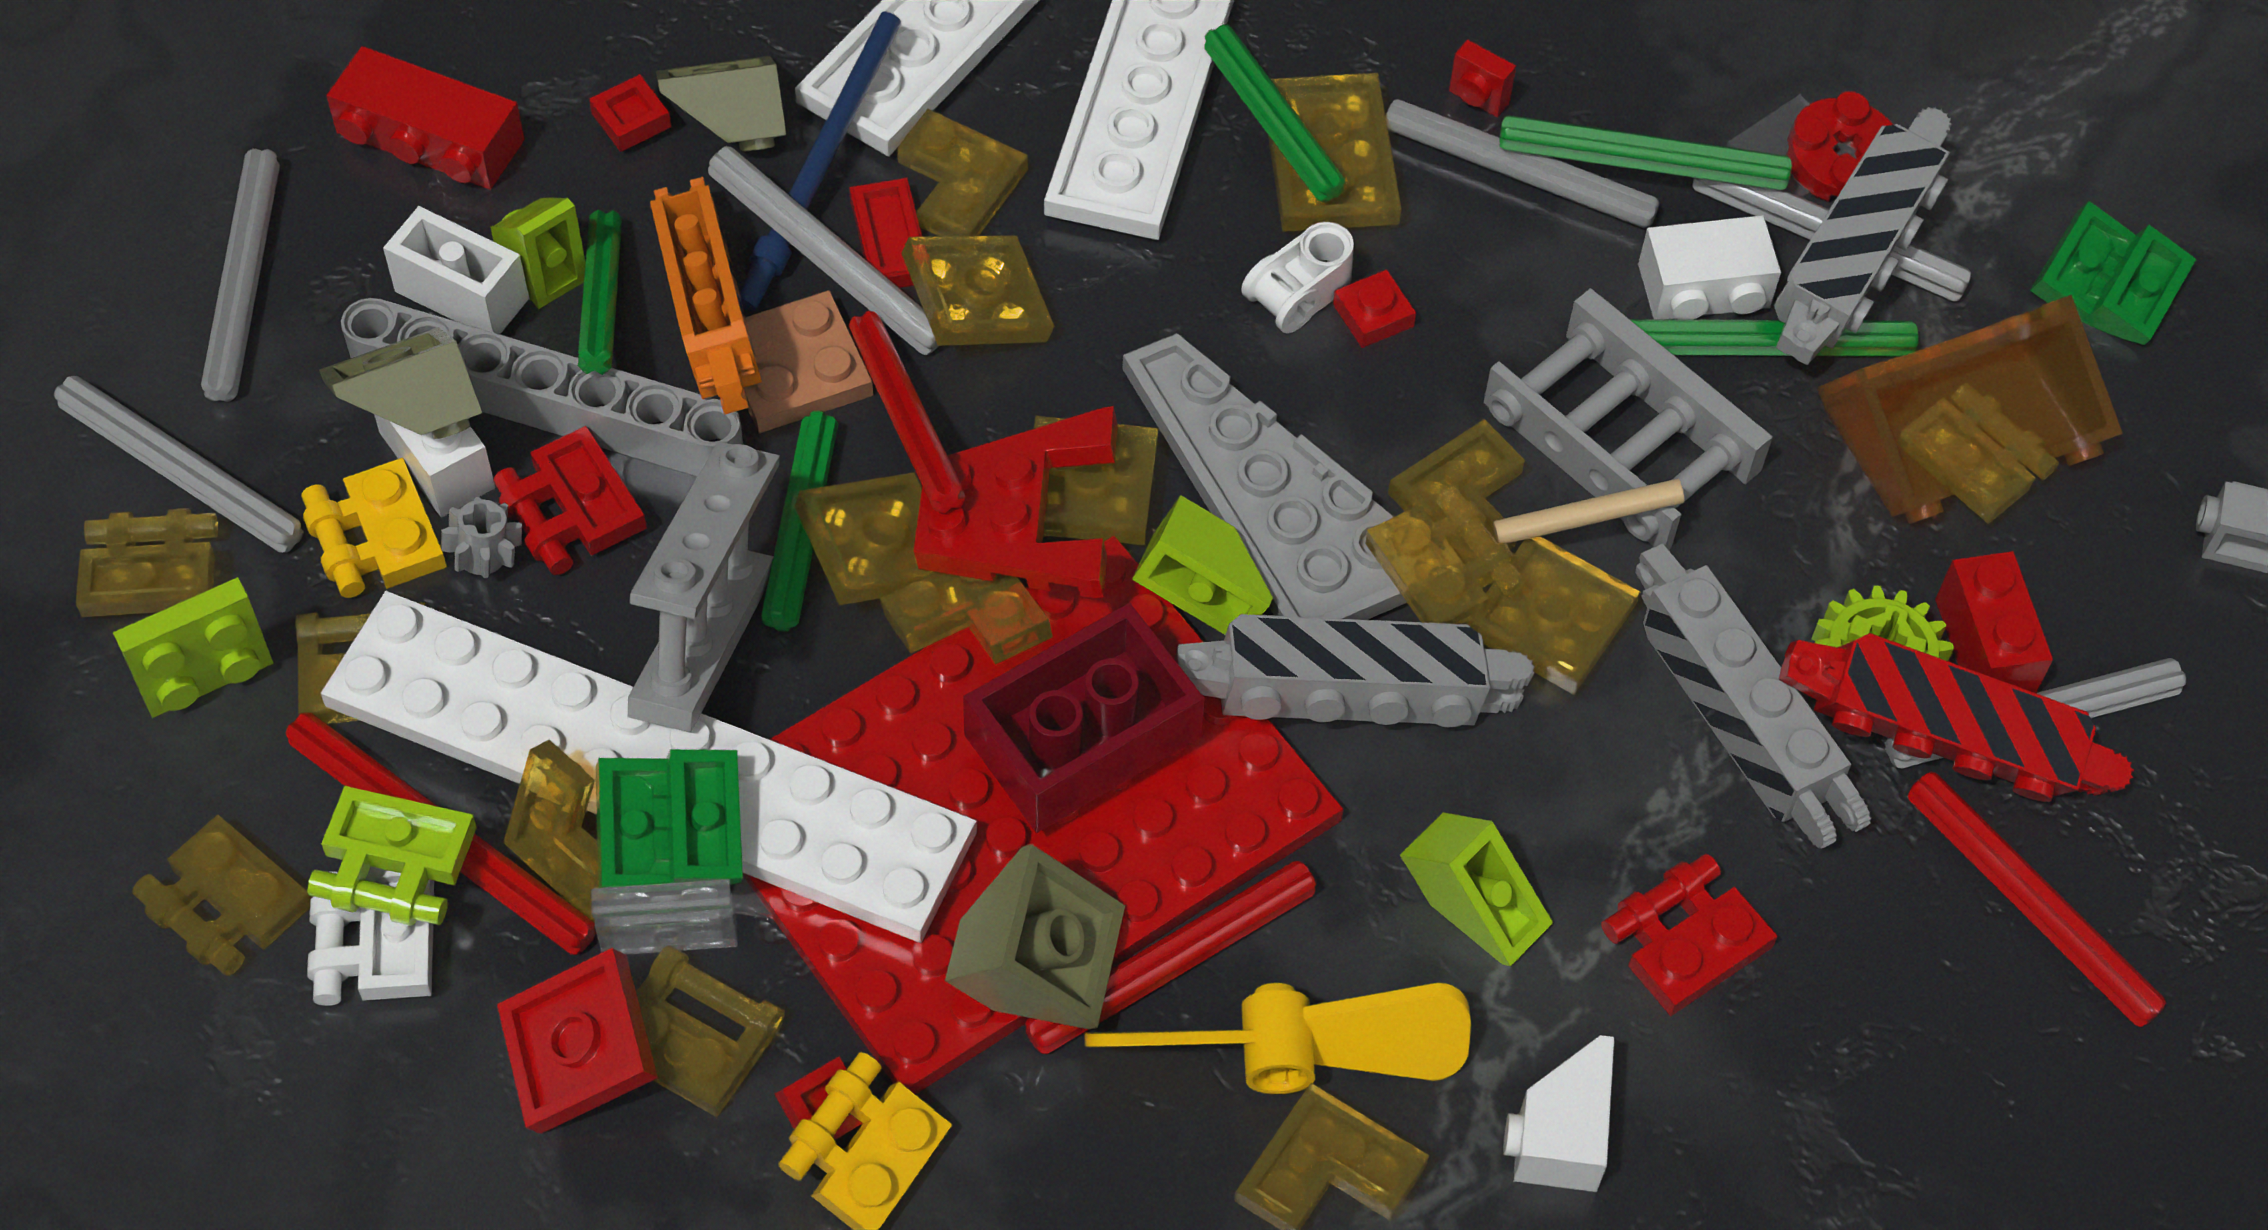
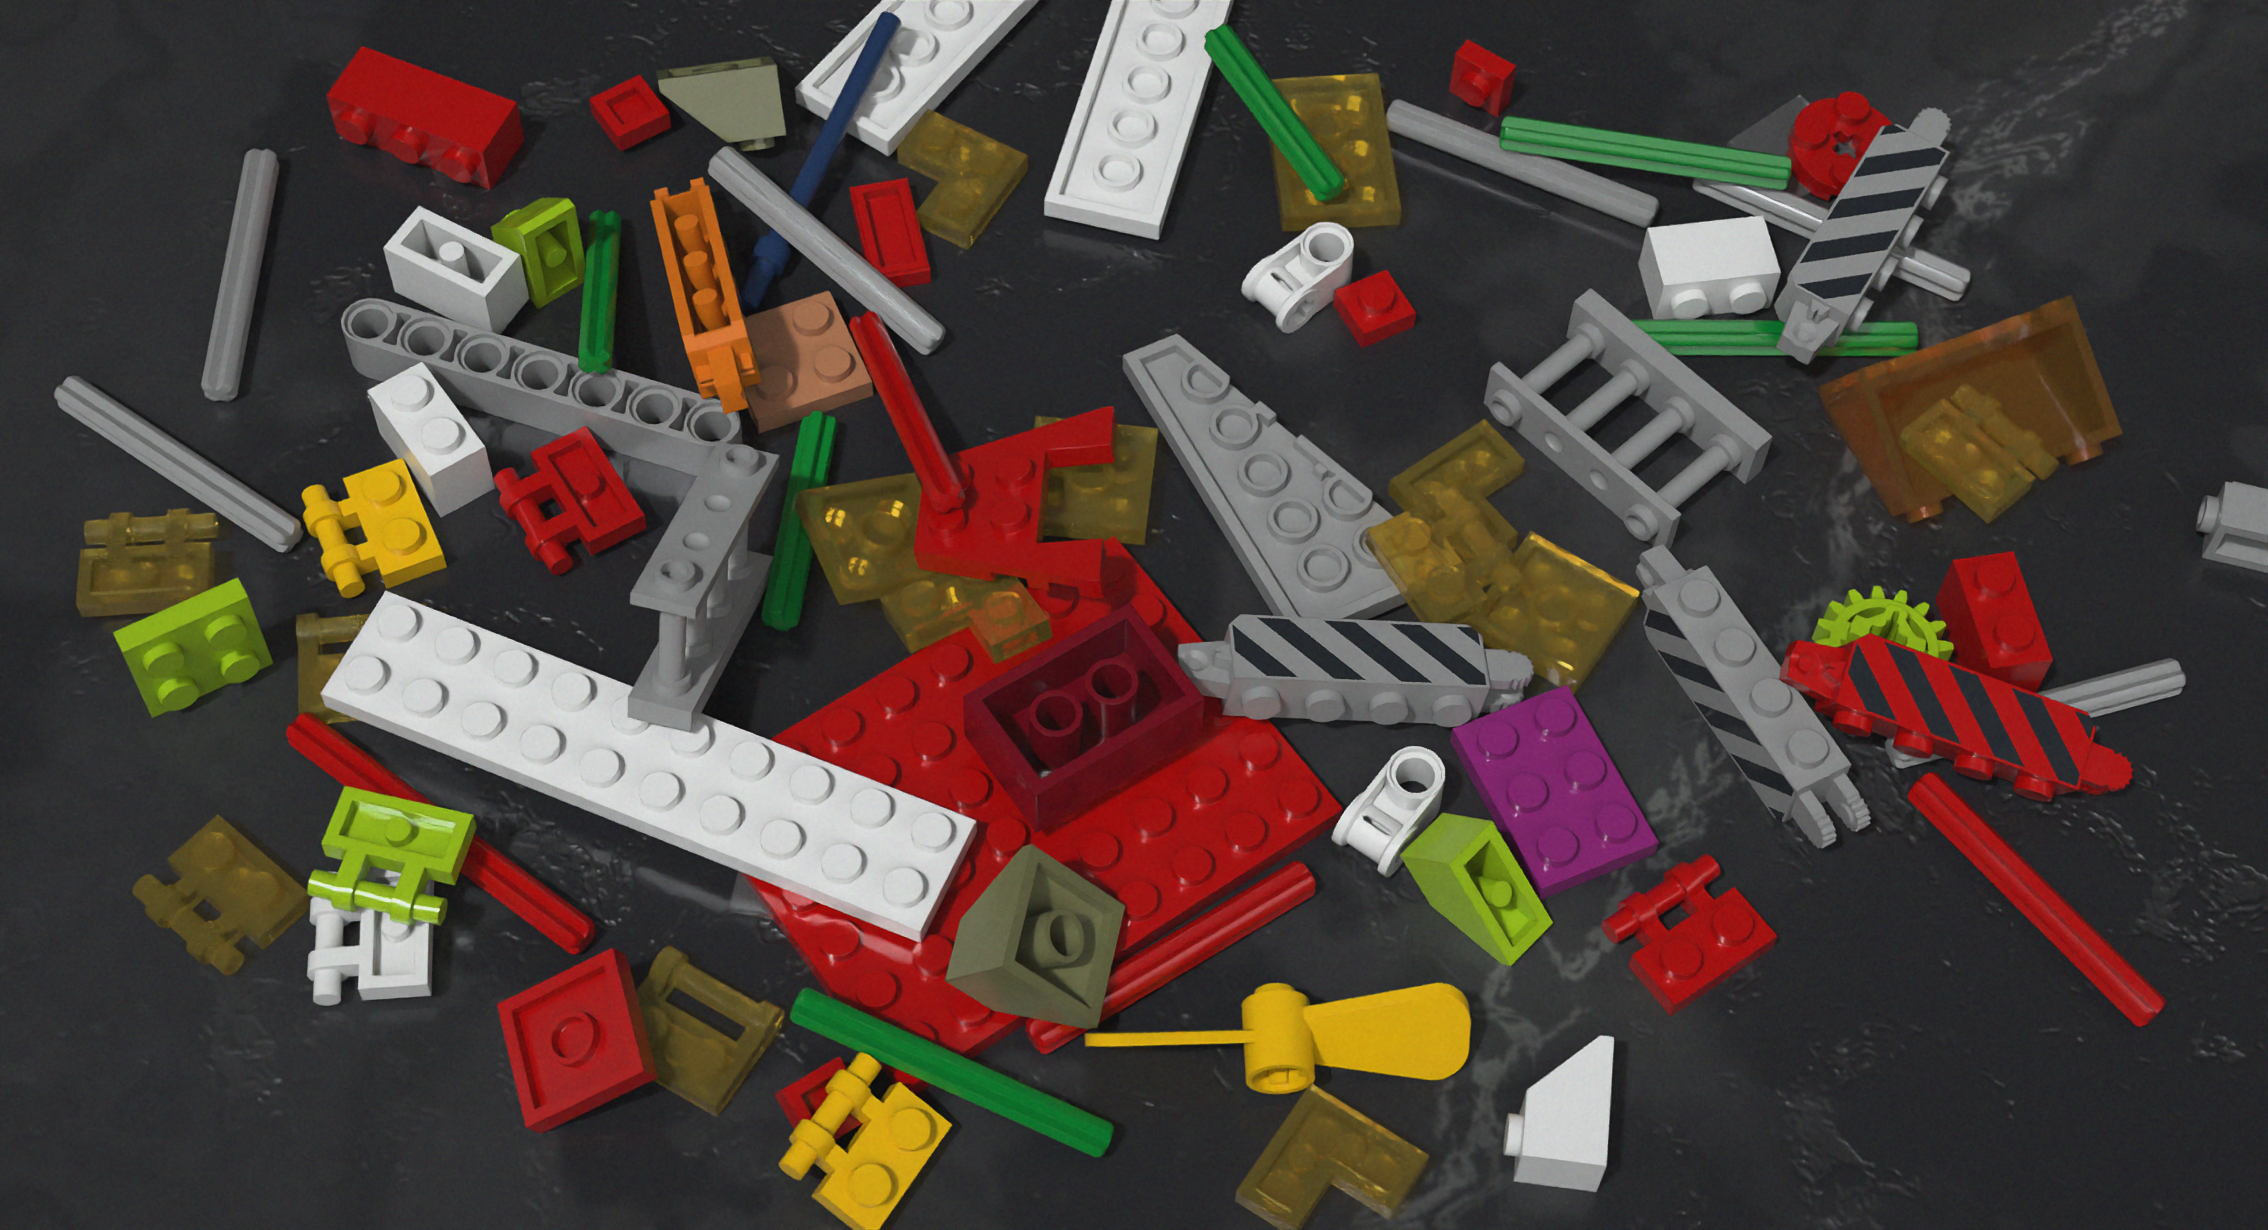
(410, 383): olive slope -> none
(481, 537): light grey gear -> none
(548, 825): clear yellow plate -> none
(663, 915): clear plate -> none
(668, 818): green slope -> none
(952, 1072): none -> green axle
(977, 290): clear yellow plate -> none
(1202, 567): lime slope -> none
(1386, 816): none -> white piece
(1553, 792): none -> magenta plate
(1589, 511): tan bar -> none
(2114, 276): green slope -> none

